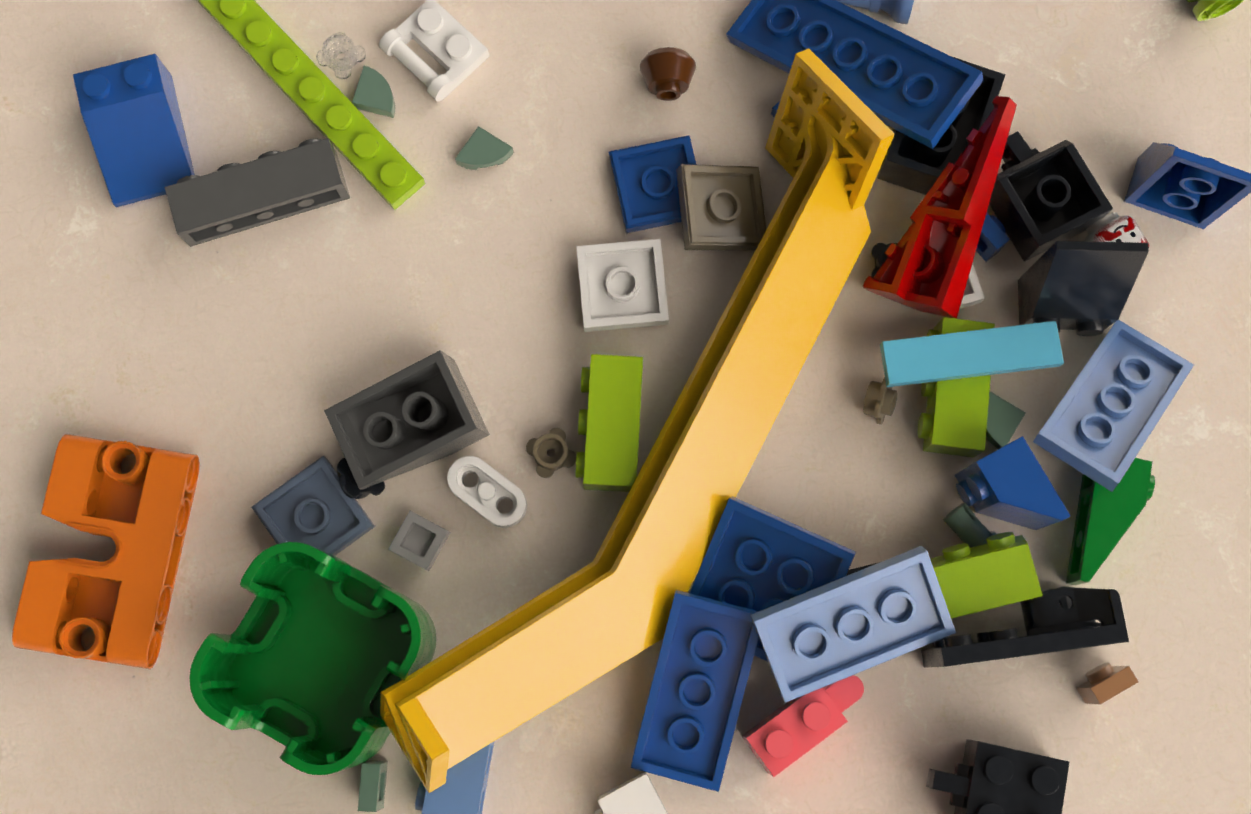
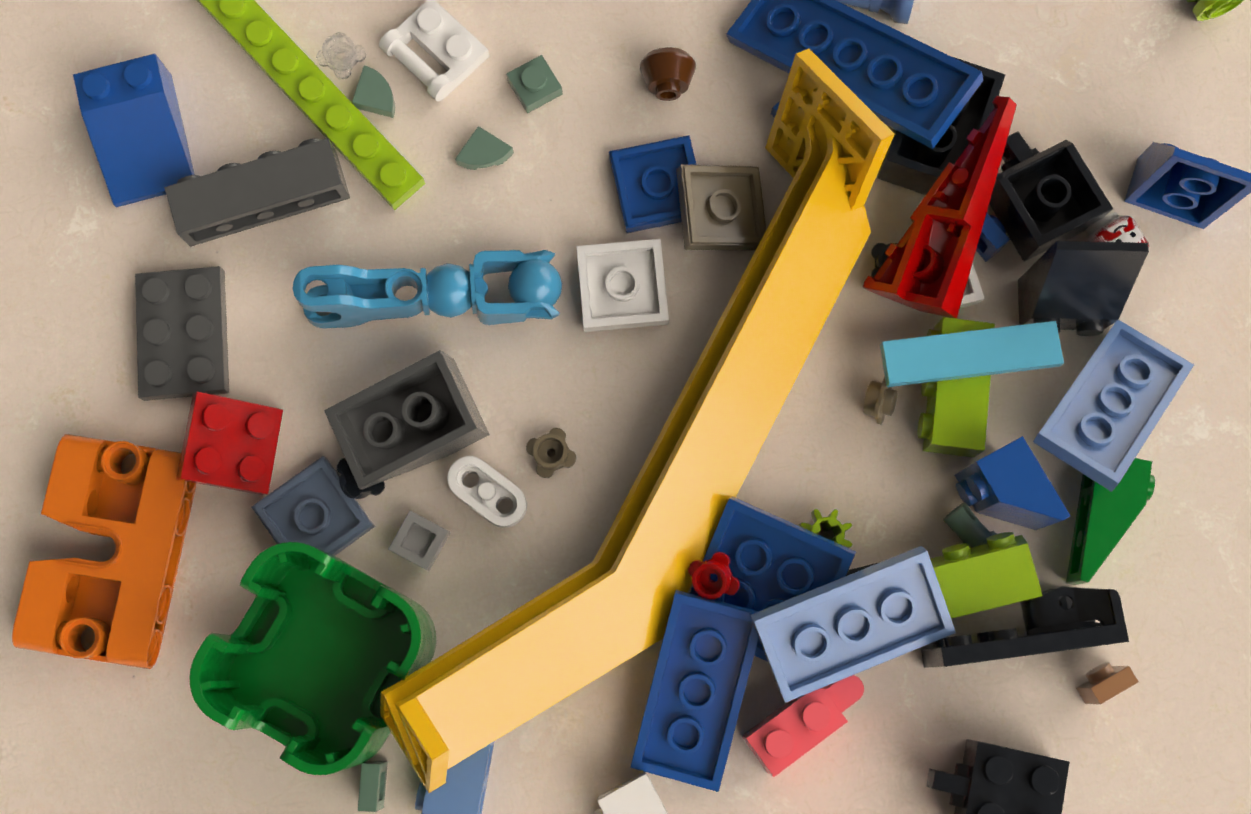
(181, 333): none -> dark grey plate
(230, 444): none -> red plate
(448, 290): none -> dark azure piece
(534, 84): none -> sand green plate
(610, 422): lime brick -> none
(702, 583): none -> red plate
(829, 523): none -> lime gear
(1001, 420): sand green tile -> none

